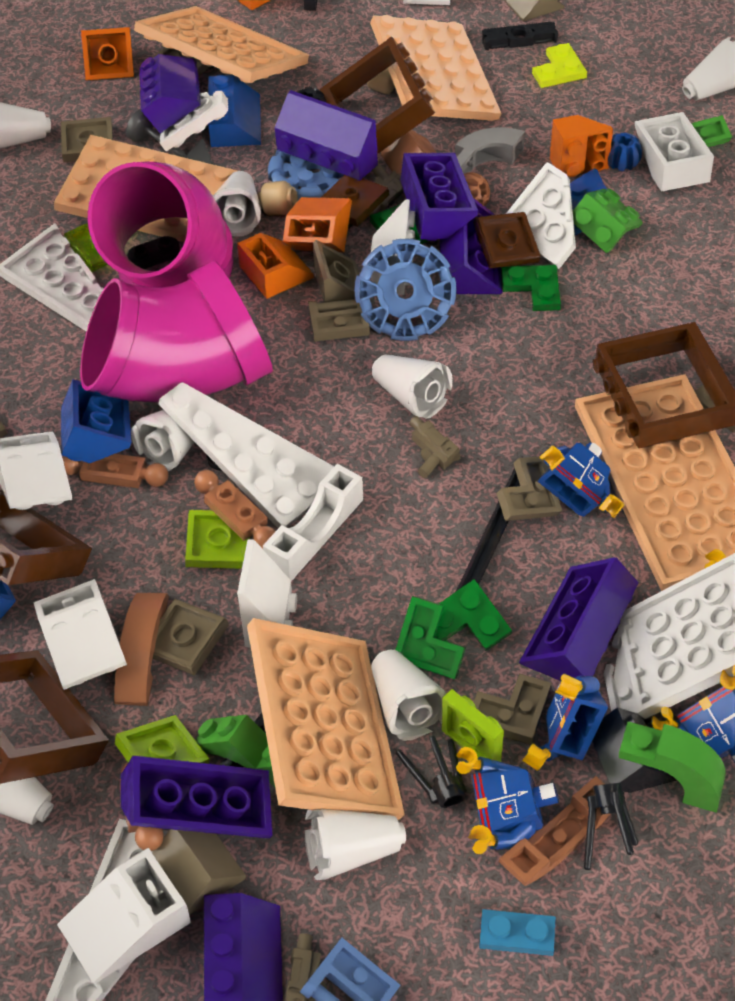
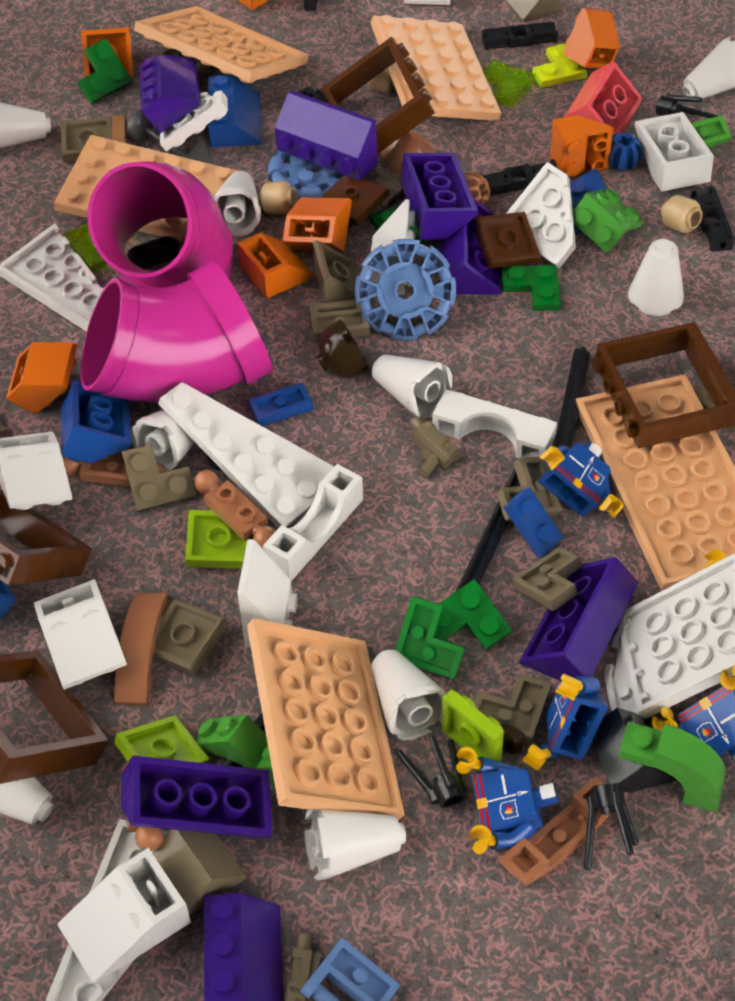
(42, 374): none -> orange slope
(109, 73): none -> green plate
(119, 126): none -> medium nougat beam
(150, 486): none -> dark tan plate
(280, 404): none -> blue plate
(340, 352): none -> dark brown cylinder
(462, 414): none -> white arch
(489, 145): light grey arch -> none
(503, 181): none -> black piece
(510, 80): none -> clear neon green plate
(513, 739): none -> dark brown tile
(517, 932): dark azure plate -> none
(533, 522): none -> blue plate
(547, 579): none -> dark tan plate
(574, 390): none -> black axle
(593, 39): none -> orange slope
(607, 98): none -> coral slope
(658, 282): none -> white cone
(669, 104): none -> black plant
(681, 214): none -> tan head
(717, 232): none -> black piece

